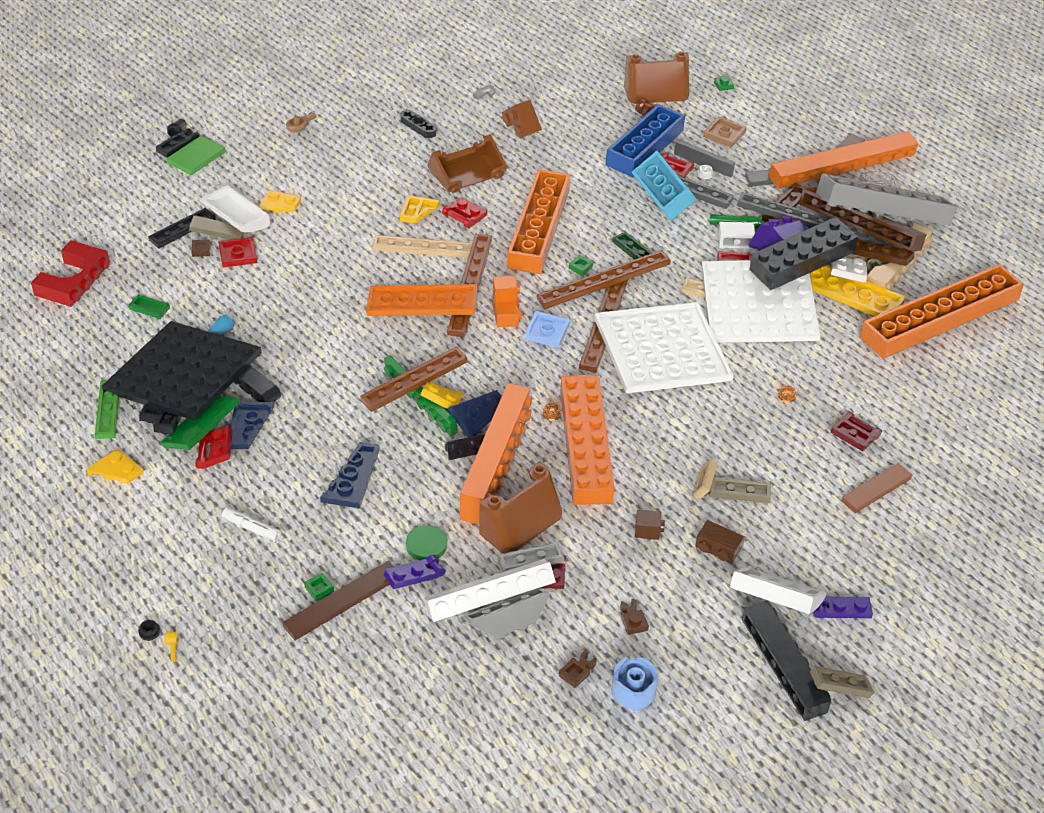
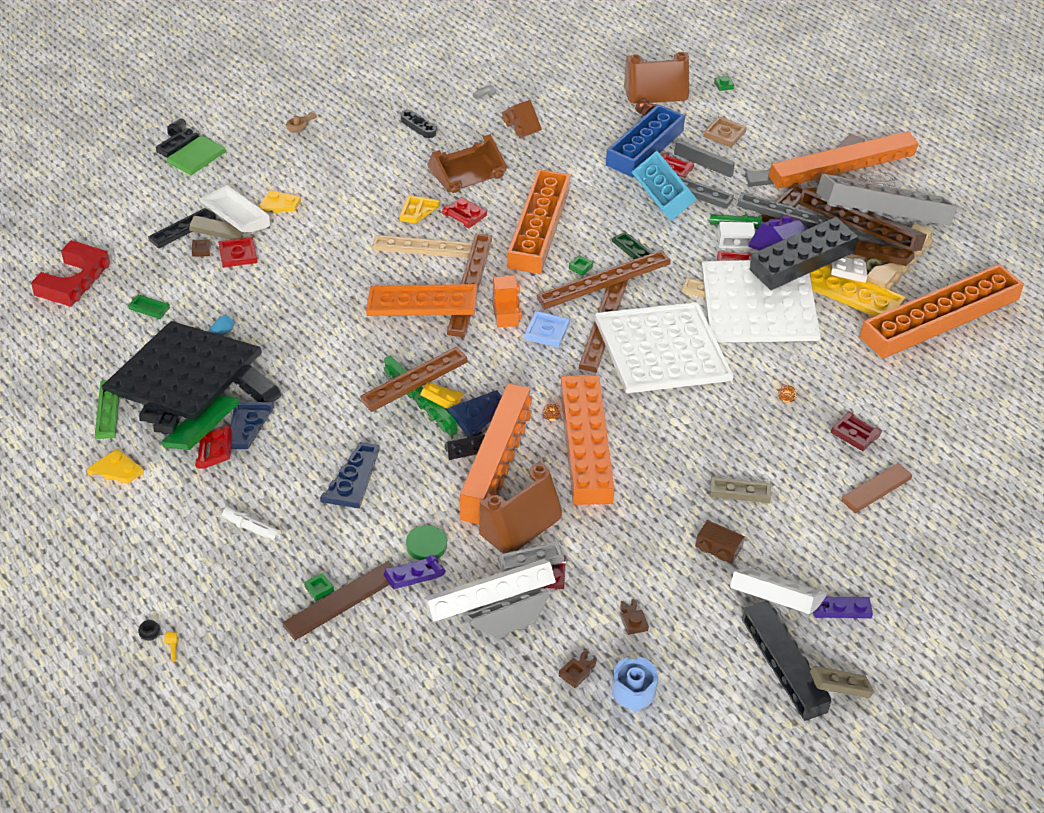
(648, 524): reddish brown brick -> none
(705, 172): white plate -> none
(705, 479): tan tile -> none

